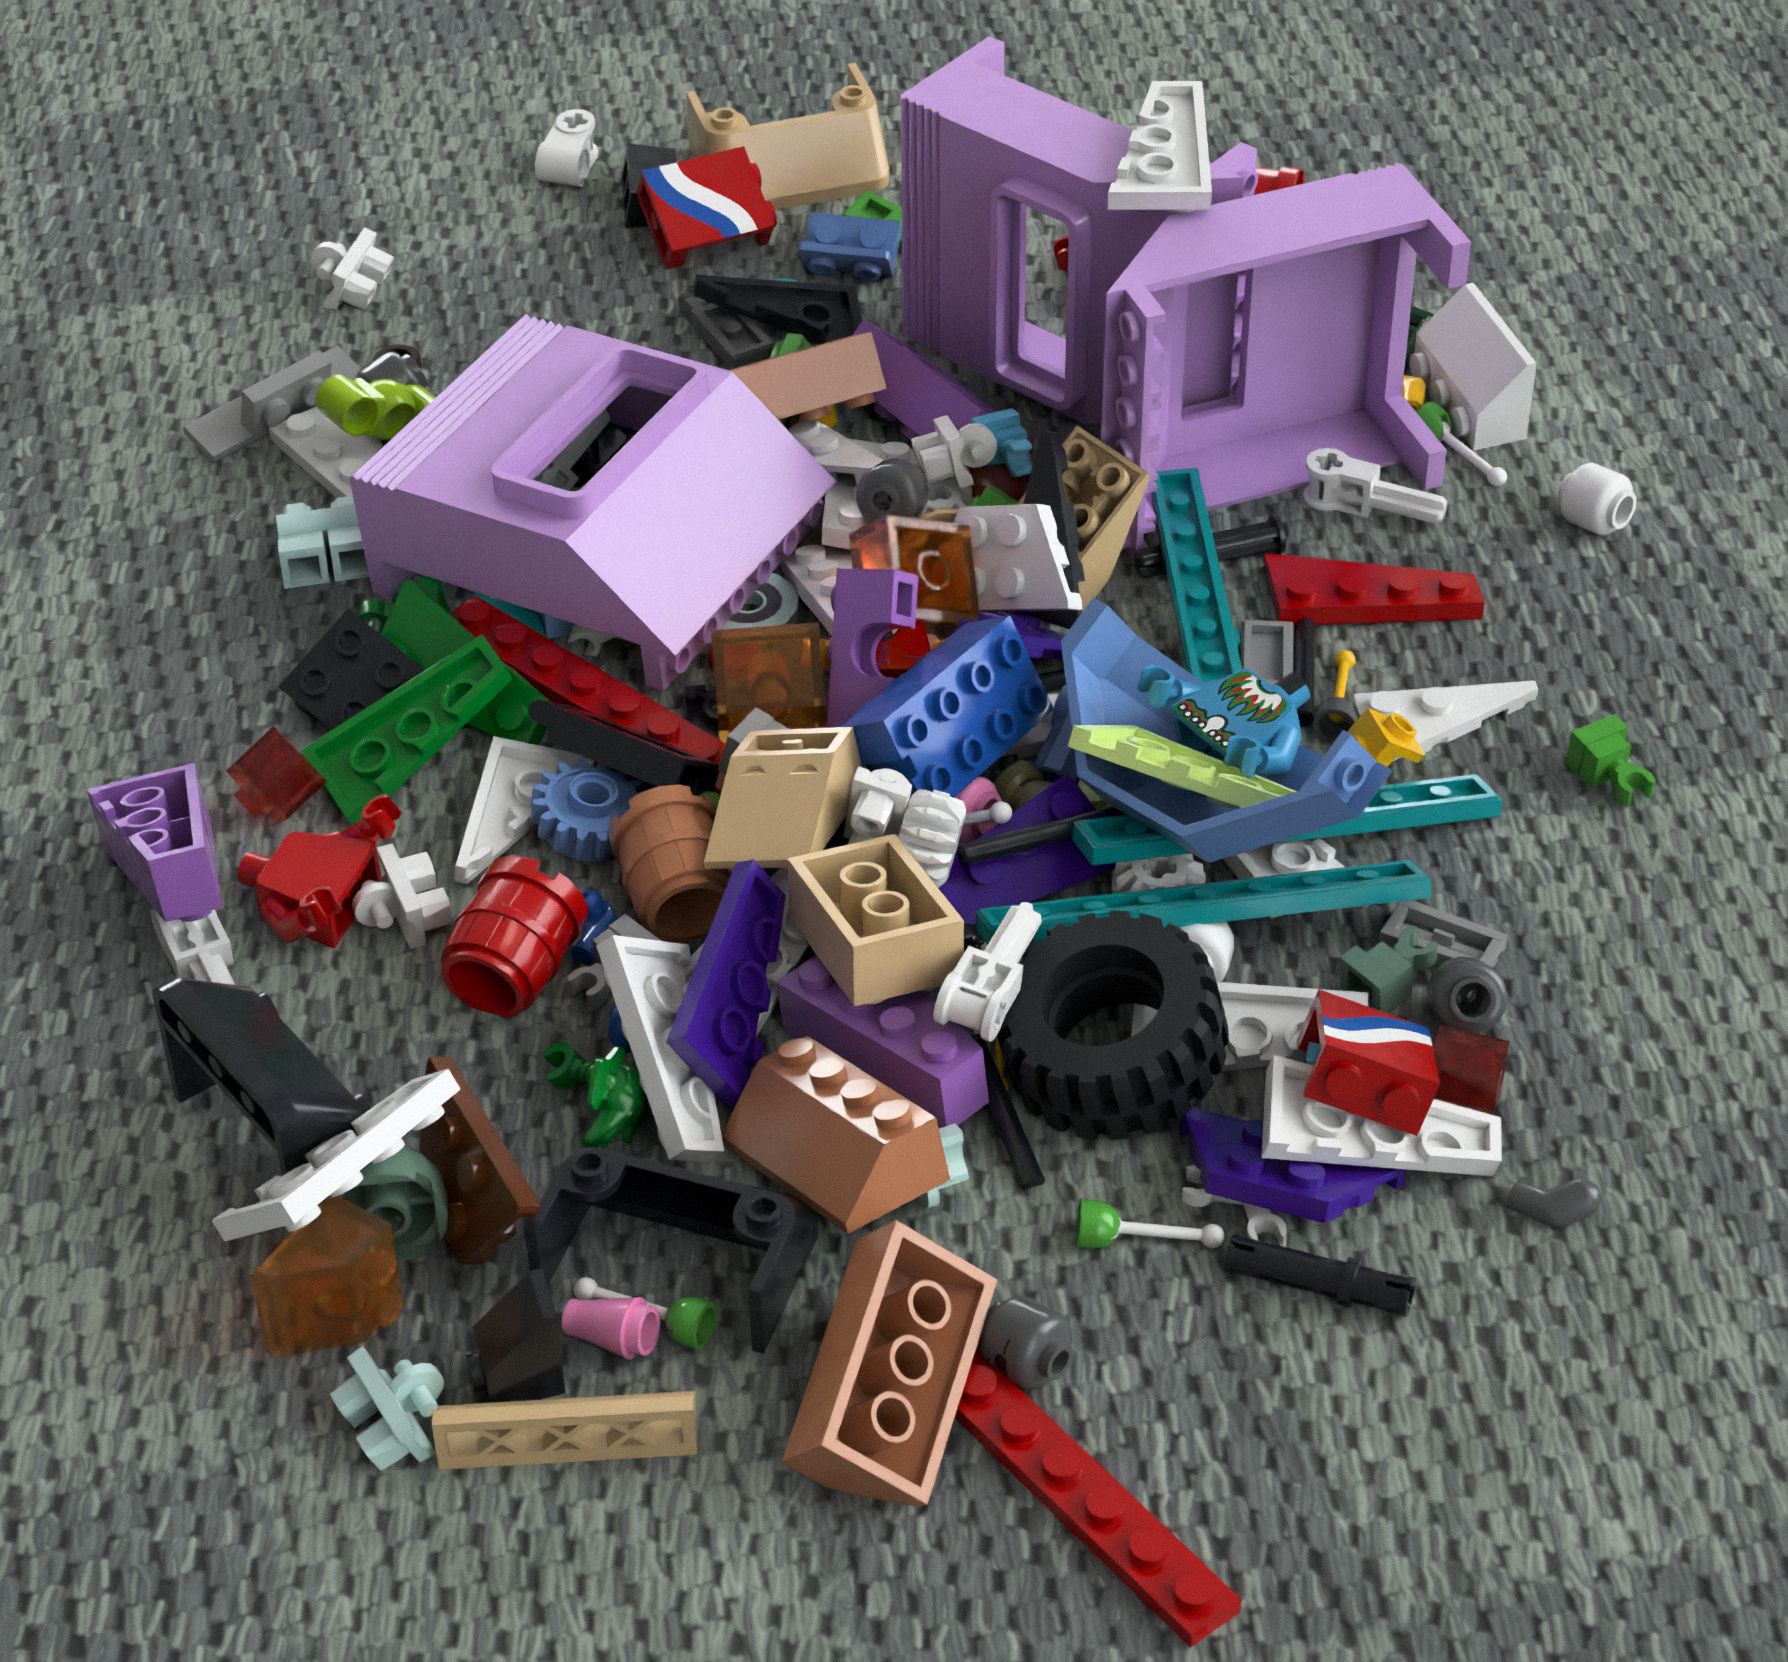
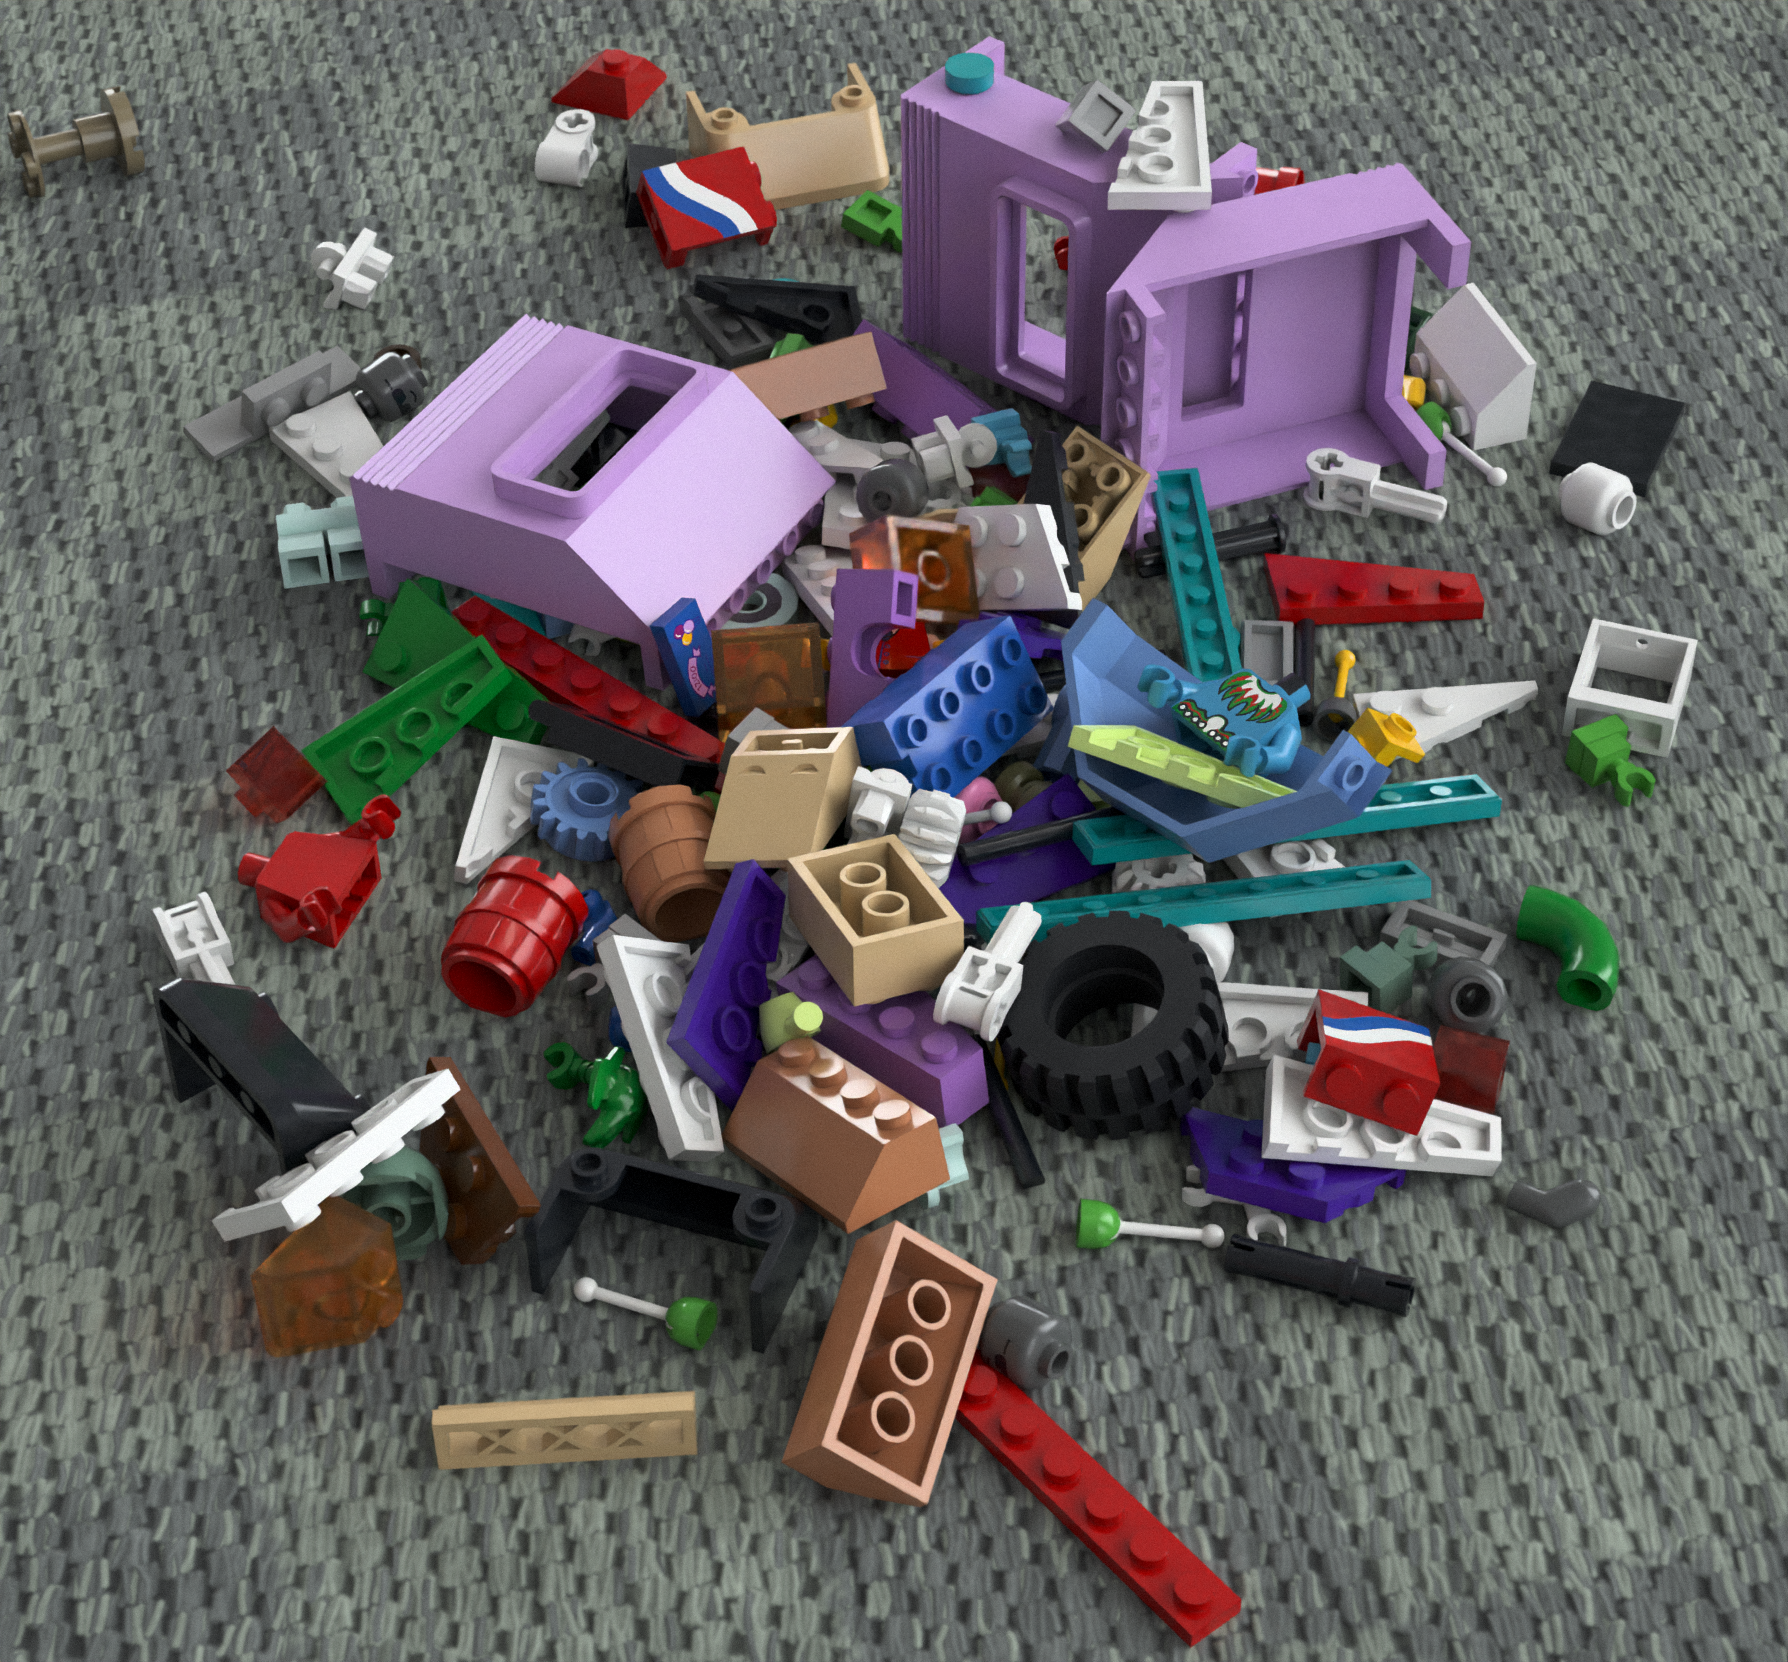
(92, 137): none -> dark tan piece
(162, 840): medium lavender wedge -> none
(347, 672): black hinge -> none
(371, 408): lime piece -> none
(374, 1391): light aqua hips -> none
(396, 897): white hips -> none
(518, 1345): black slope -> none
(611, 84): none -> red slope
(614, 1324): bright pink cone -> none
(687, 654): none -> blue tile
(787, 1019): none -> yellowish green bar
(850, 245): medium blue bracket -> none
(969, 73): none -> teal tile
(1097, 115): none -> light grey panel
(1580, 942): none -> green cylinder
(1618, 649): none -> white window
(1619, 432): none -> black tile

